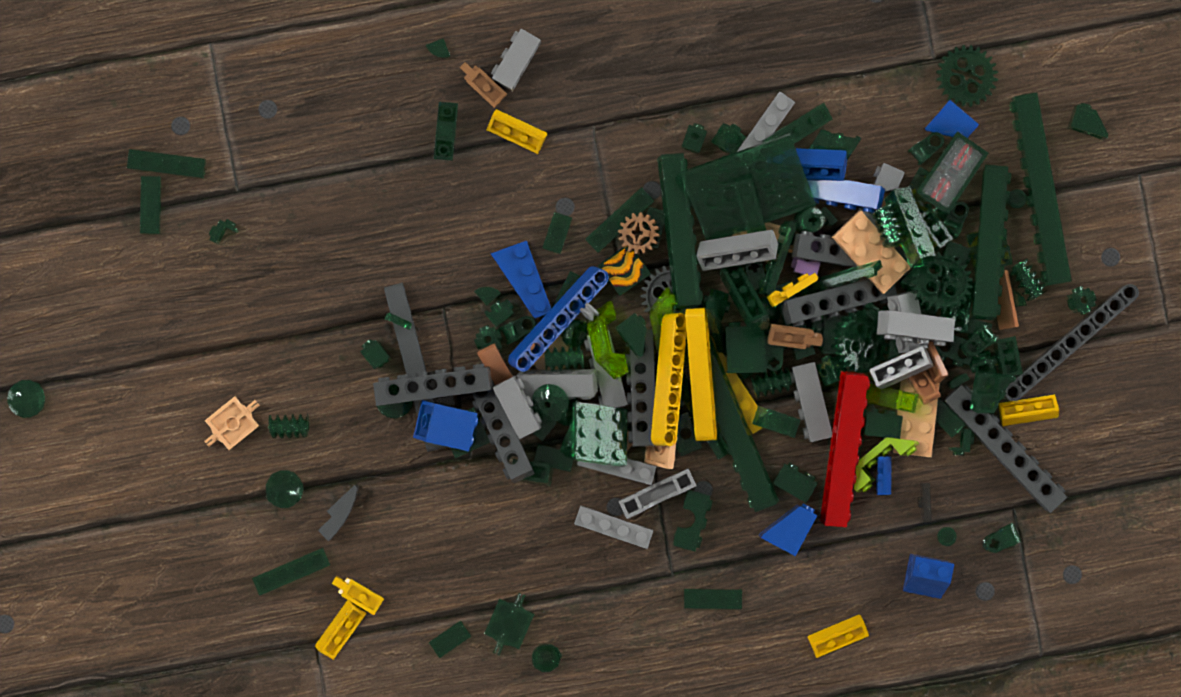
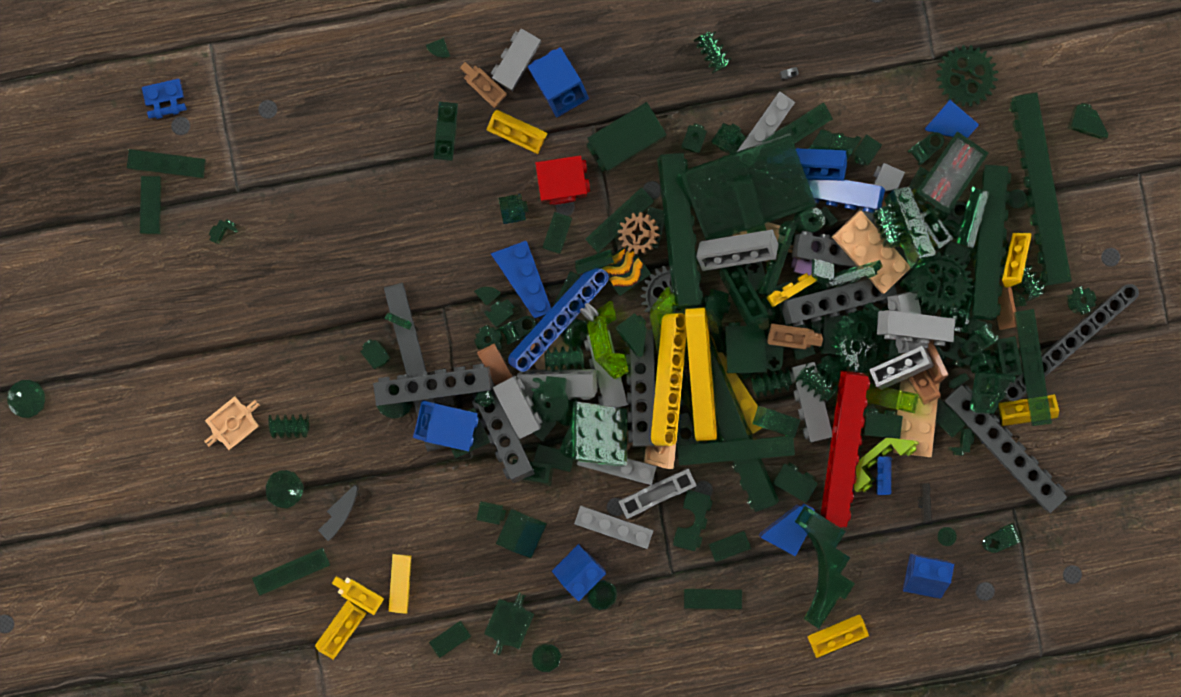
(162, 93): none -> blue plate
(400, 583): none -> yellow slope
(484, 398): none -> clear green plate
(491, 512): none -> clear green brick
(513, 208): none -> clear green brick
(521, 533): none -> clear green slope
(553, 387): none -> clear green plate
(558, 82): none -> blue slope
(562, 180): none -> red brick
(579, 572): none -> blue slope
(594, 261): none -> clear green tile
(602, 595): none -> clear green hair
(626, 138): none -> clear green brick
(713, 51): none -> clear green piece
(729, 546): none -> clear green tile
(736, 450): none -> clear green tile
(789, 73): none -> dark grey tile
(816, 383): none -> clear green piece
(823, 271): none -> clear green slope
(831, 562): none -> clear green arch
(866, 150): none -> clear green brick
(973, 217): none -> clear green plate
(1016, 259): none -> yellow slope
(1032, 367): none -> clear green tile

